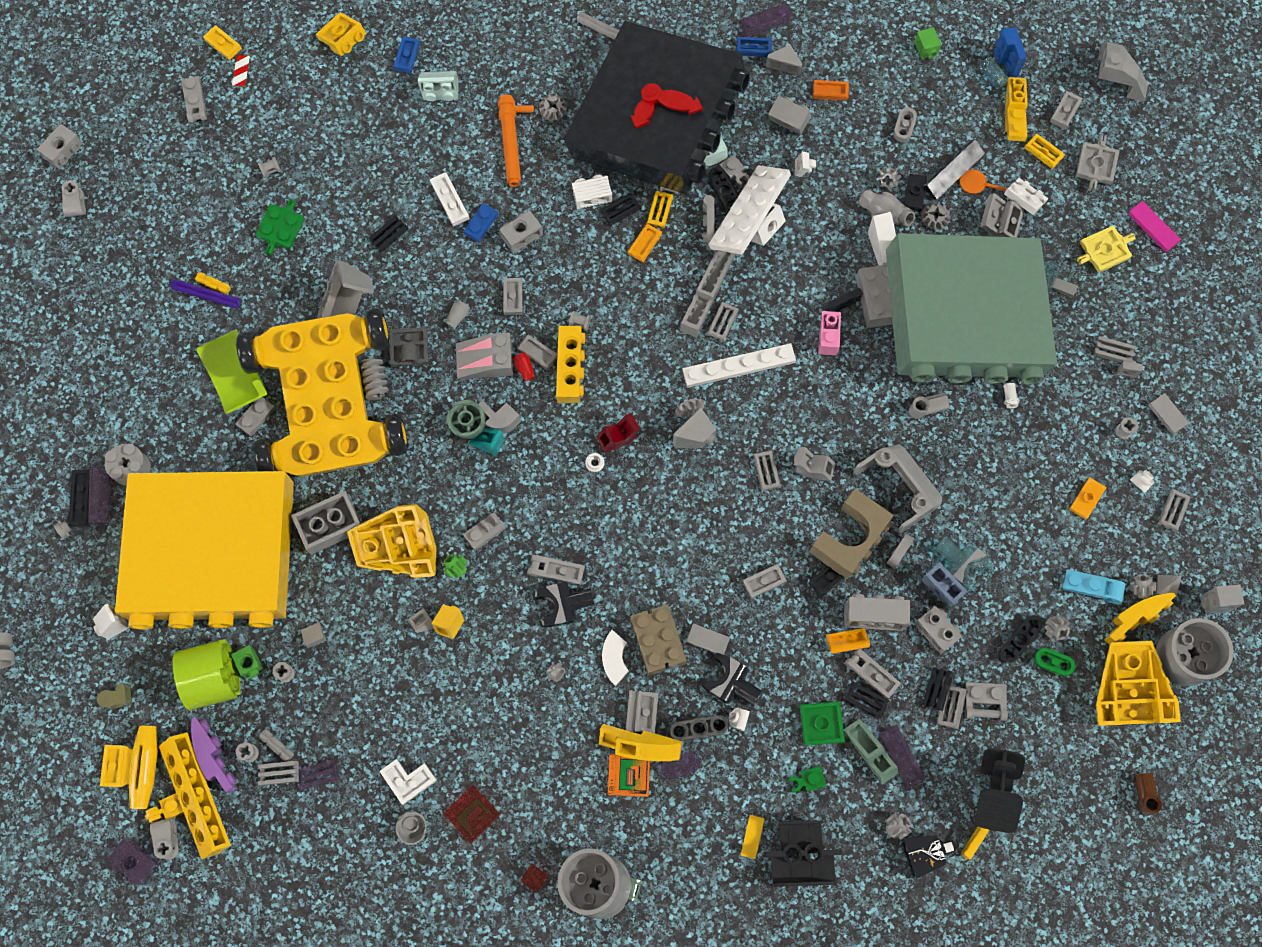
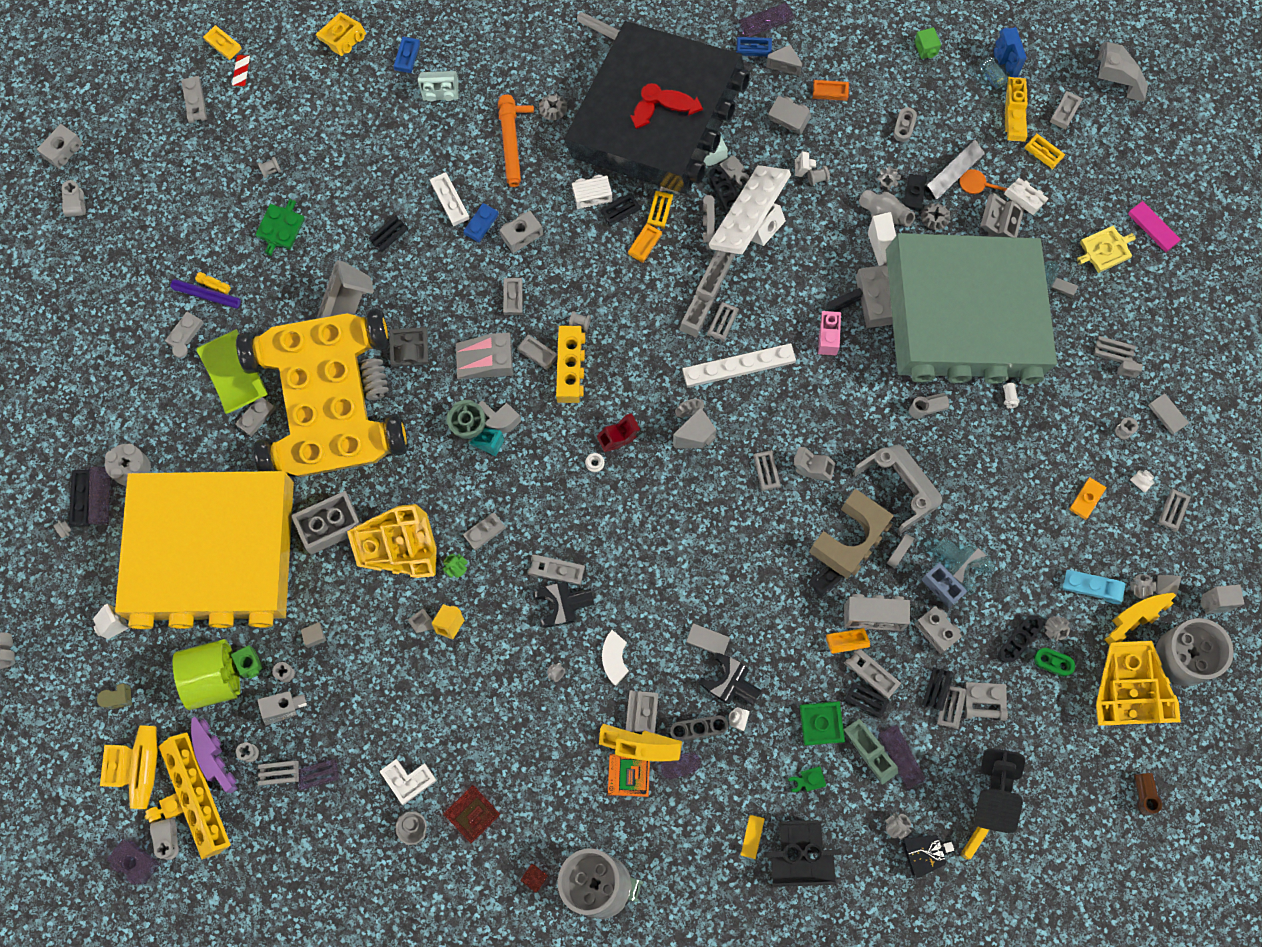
(183, 334): none -> light grey hinge
(271, 706): none -> light grey torso
(274, 744): light grey axle -> none
(457, 313): light grey cone -> none
(523, 366): red cone -> none
(658, 640): dark tan piece -> none
(764, 581): light grey plate -> none
(818, 175): none -> light grey bush
(1097, 163): light grey plate -> none

